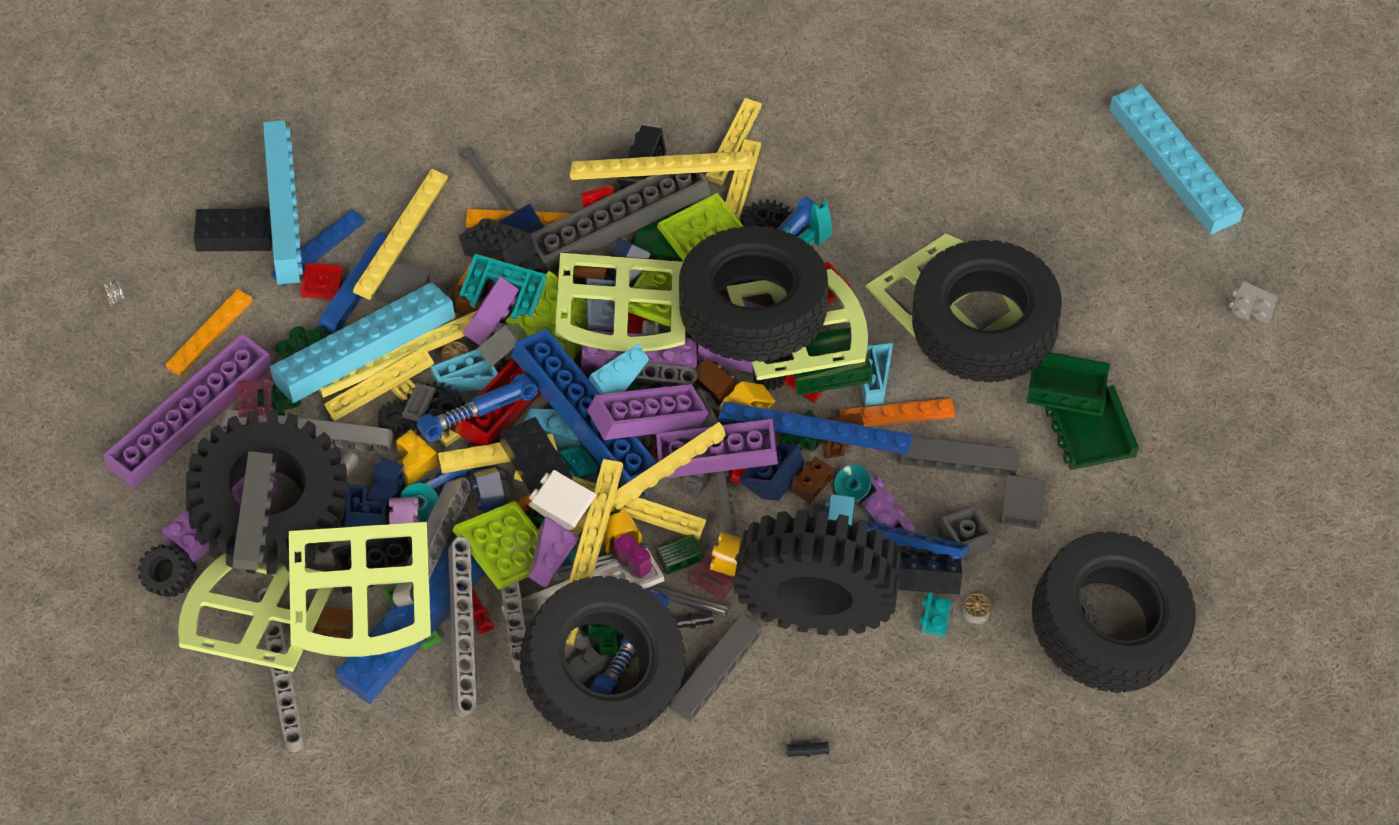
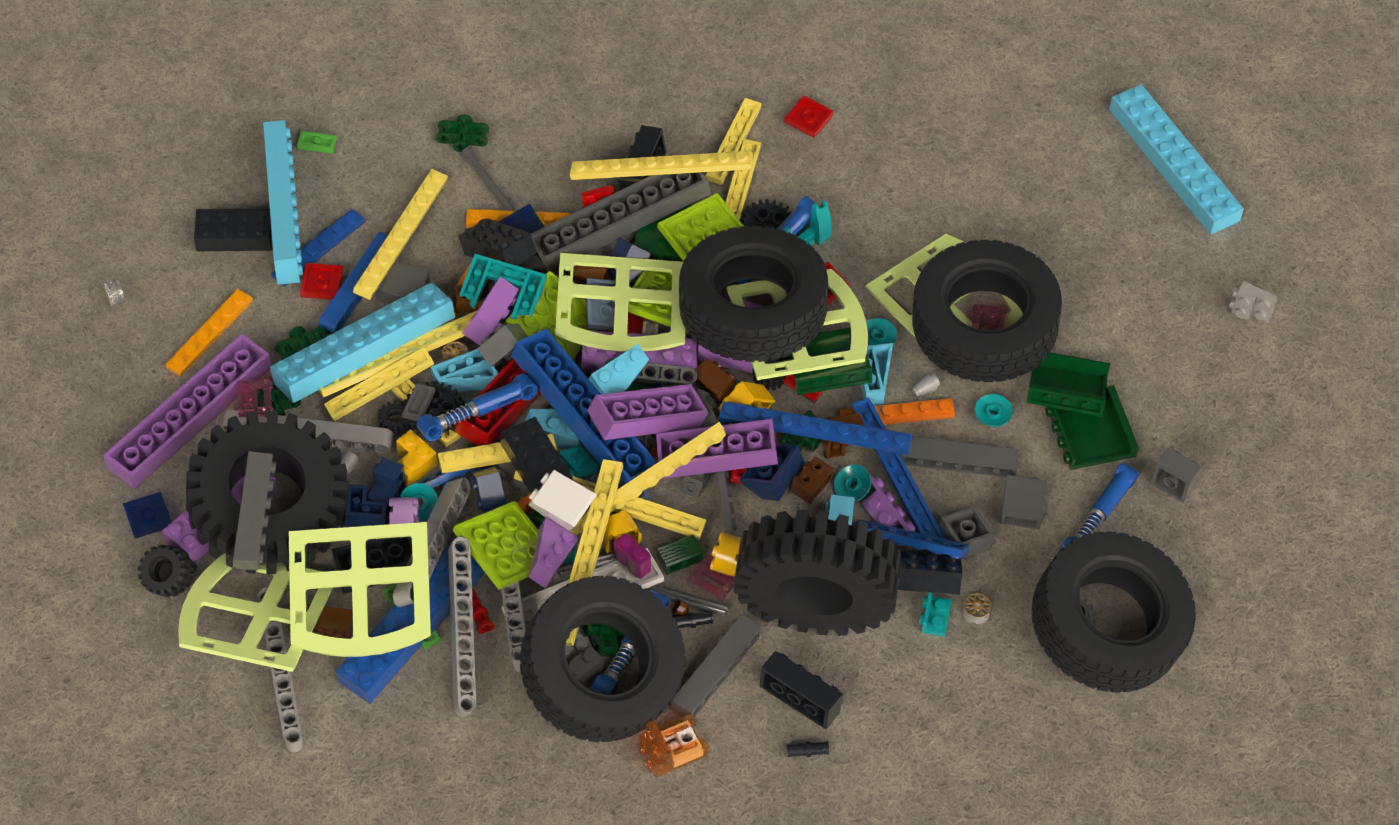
(147, 515): none -> clear blue plate
(317, 142): none -> bright green plate
(462, 133): none -> dark green axle
(665, 747): none -> clear orange brick
(680, 608): none -> reddish brown hinge
(801, 689): none -> black brick
(808, 116): none -> red plate
(881, 328): none -> teal dish
(900, 476): none -> blue plate
(925, 385): none -> light grey cone
(994, 316): none -> clear pink plate
(997, 405): none -> teal dish
(1123, 480): none -> blue piece
(1175, 474): none -> dark grey brick

